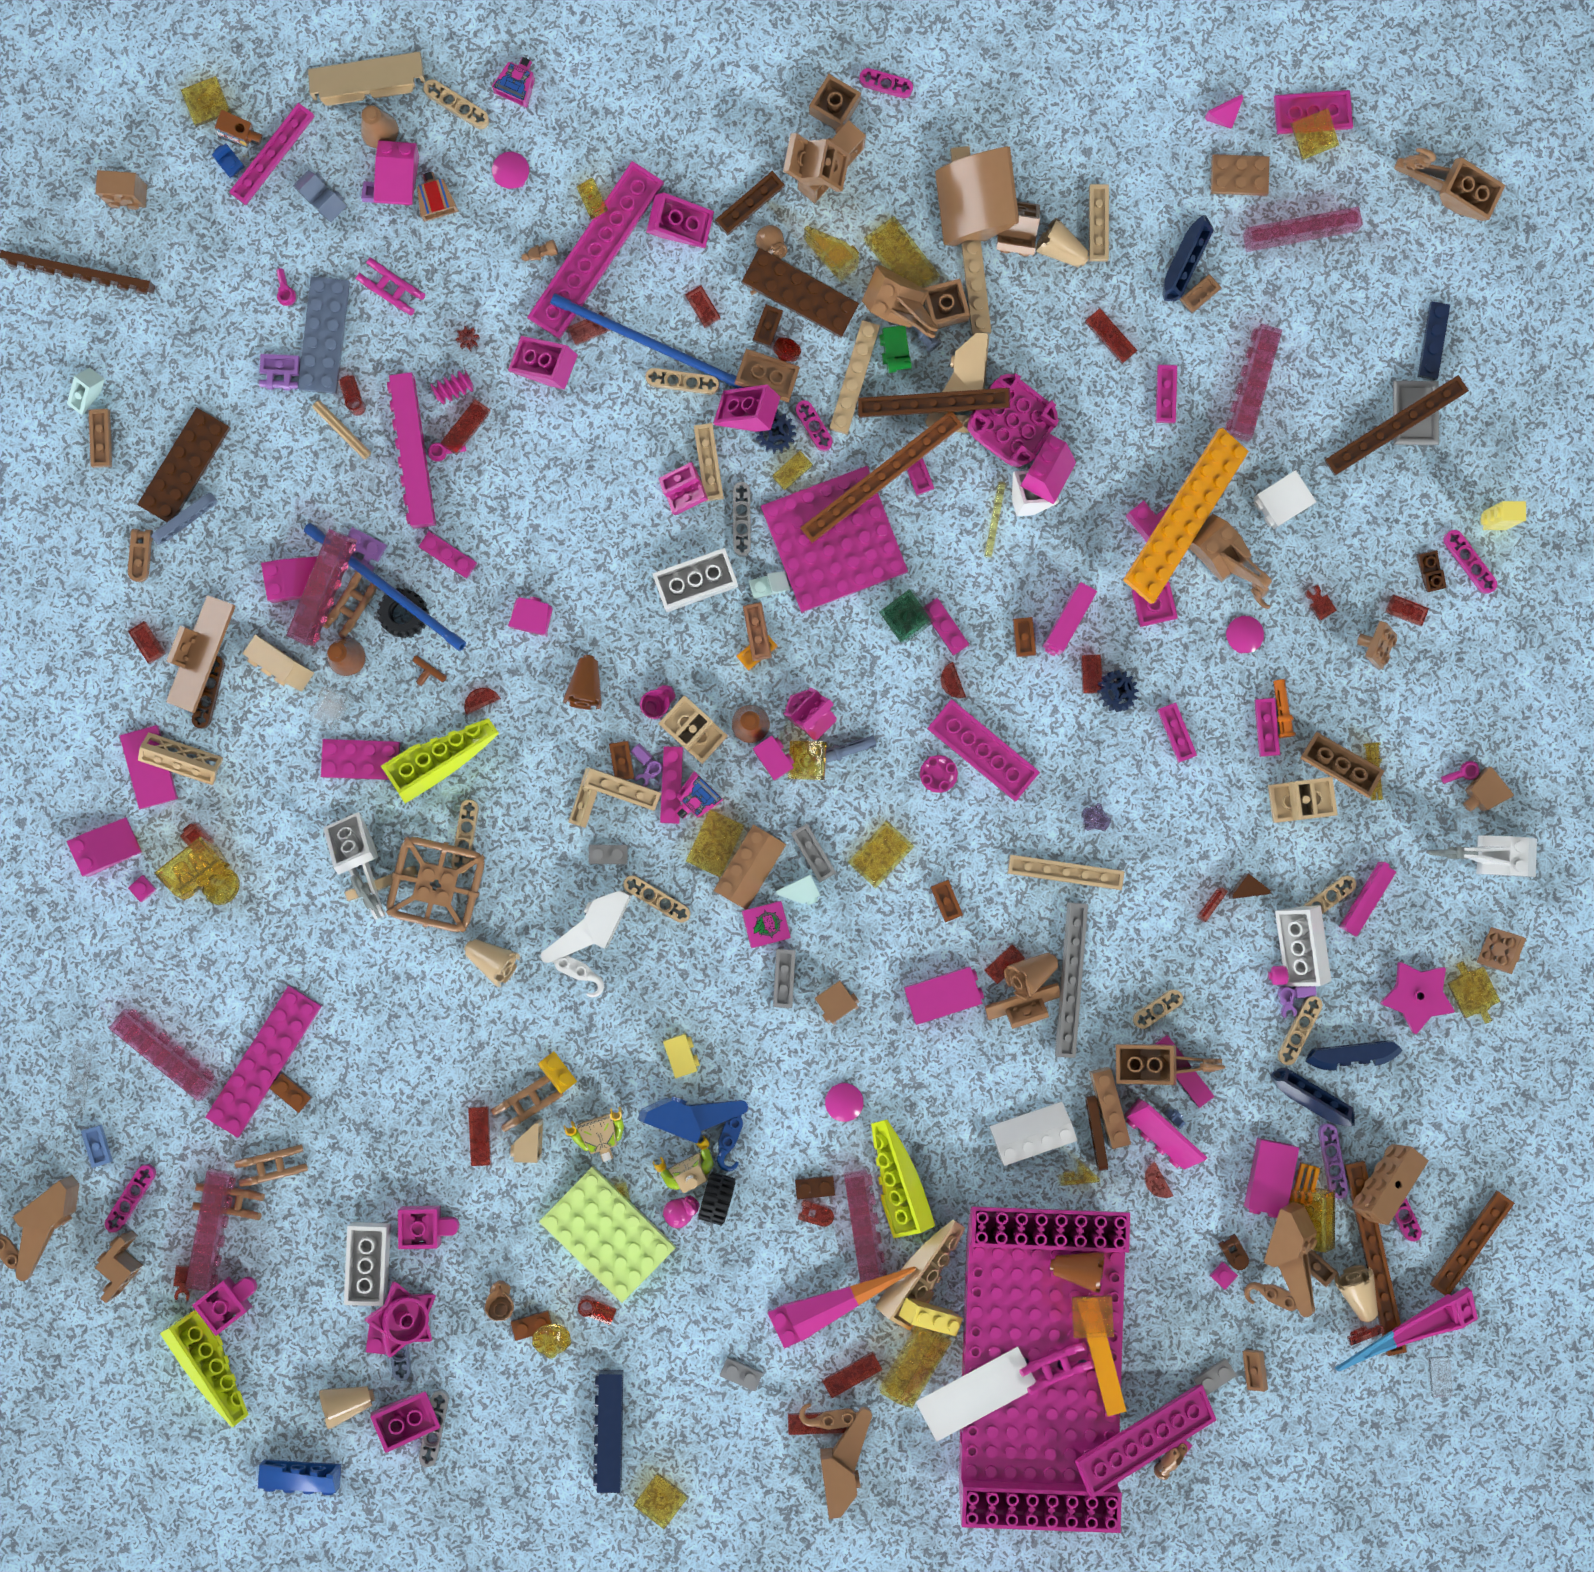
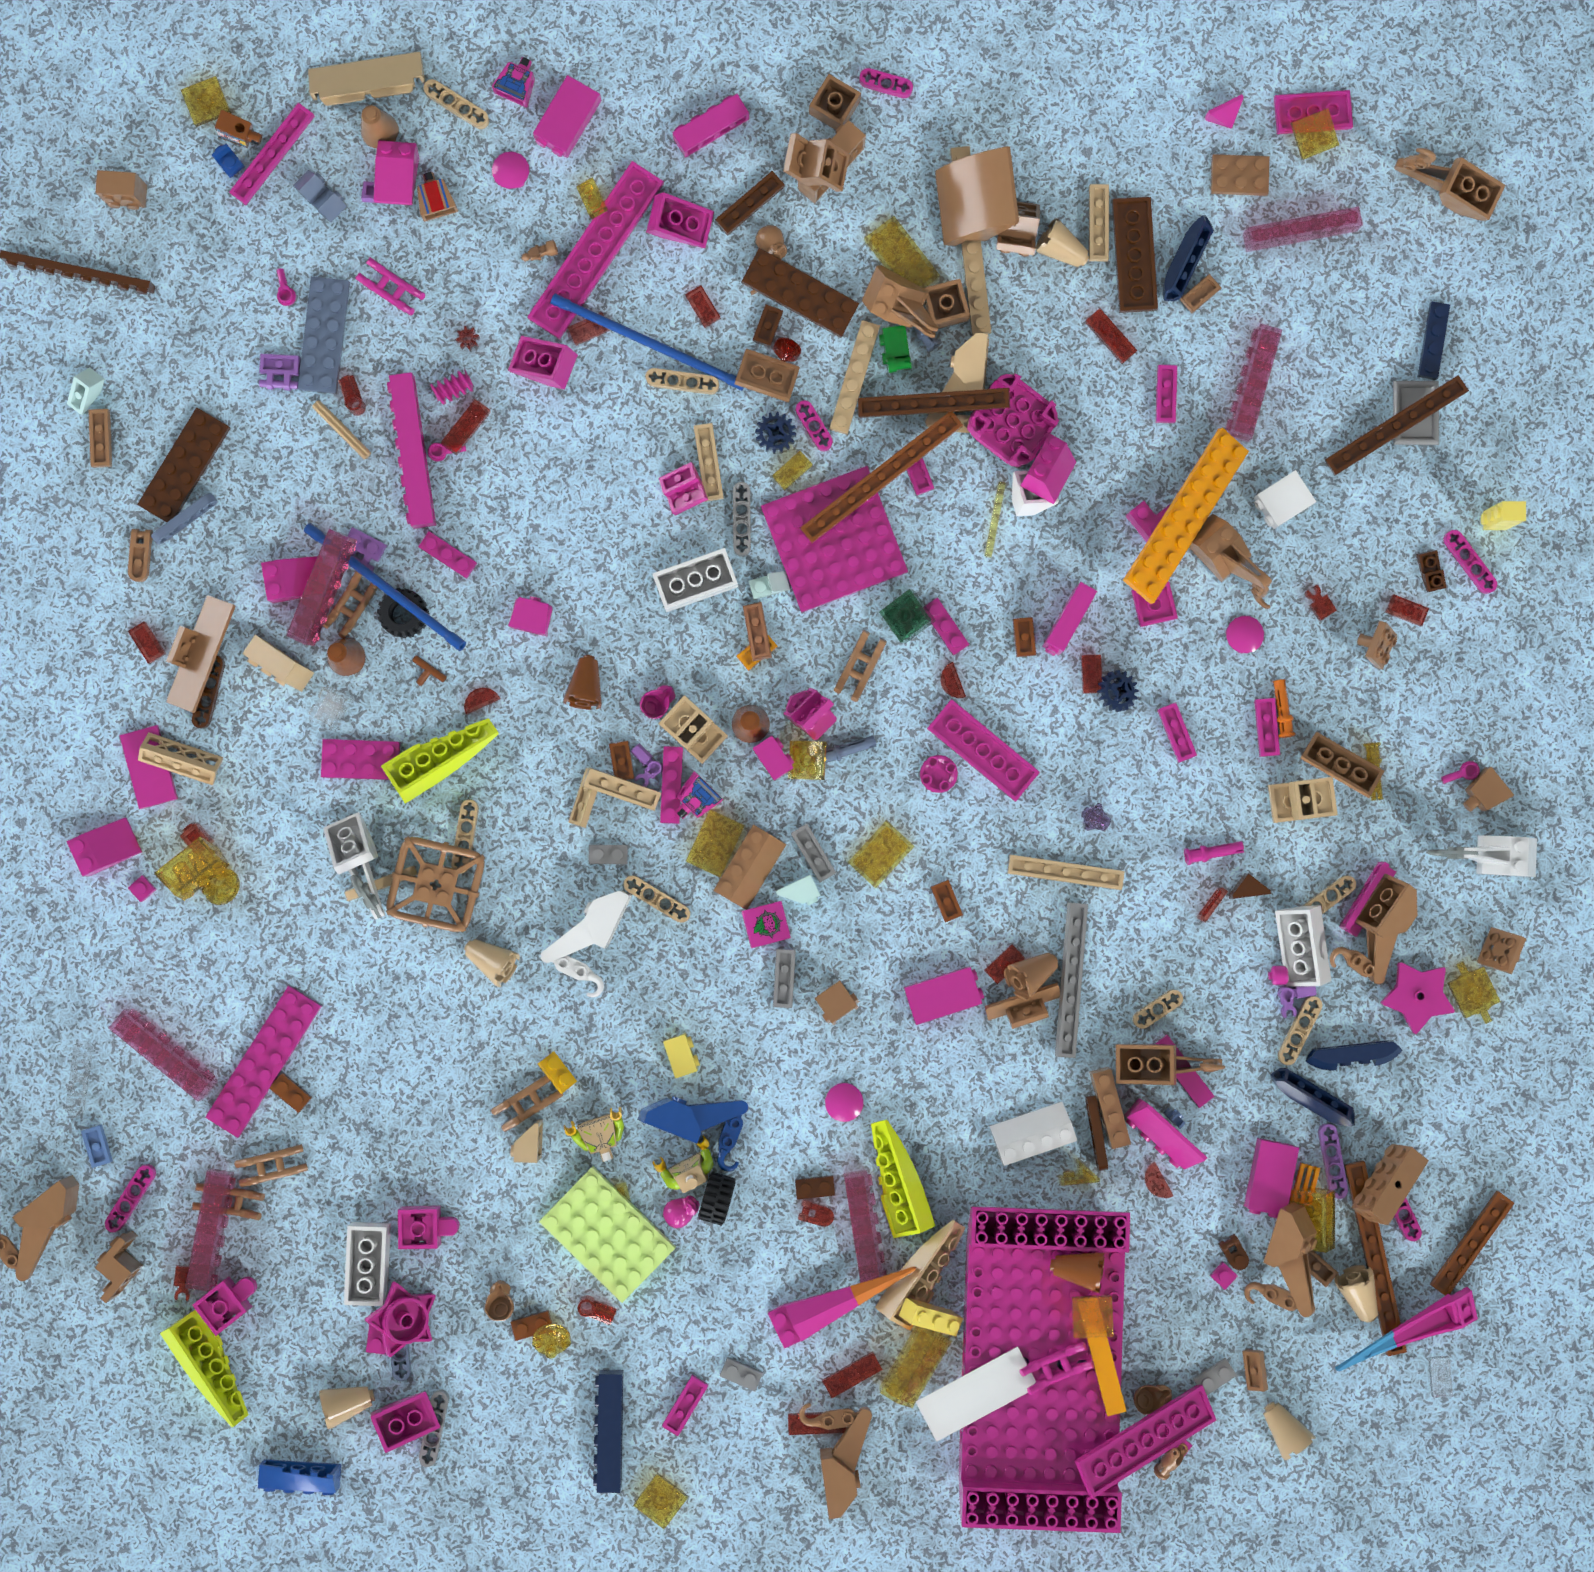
(479, 1136): clear red plate -> none
(567, 117): none -> dark pink brick
(685, 1405): none -> dark pink plate
(710, 125): none -> dark pink brick
(747, 408): dark pink slope -> none
(834, 253): clear yellow slope -> none
(857, 654): none -> medium nougat piece
(1134, 254): none -> reddish brown plate
(1151, 1397): none -> medium nougat hair
(1205, 853): none -> dark pink pin
(1286, 1430): none -> tan cone
(1361, 1334): clear red tile -> none
(1384, 916): none -> medium nougat slope

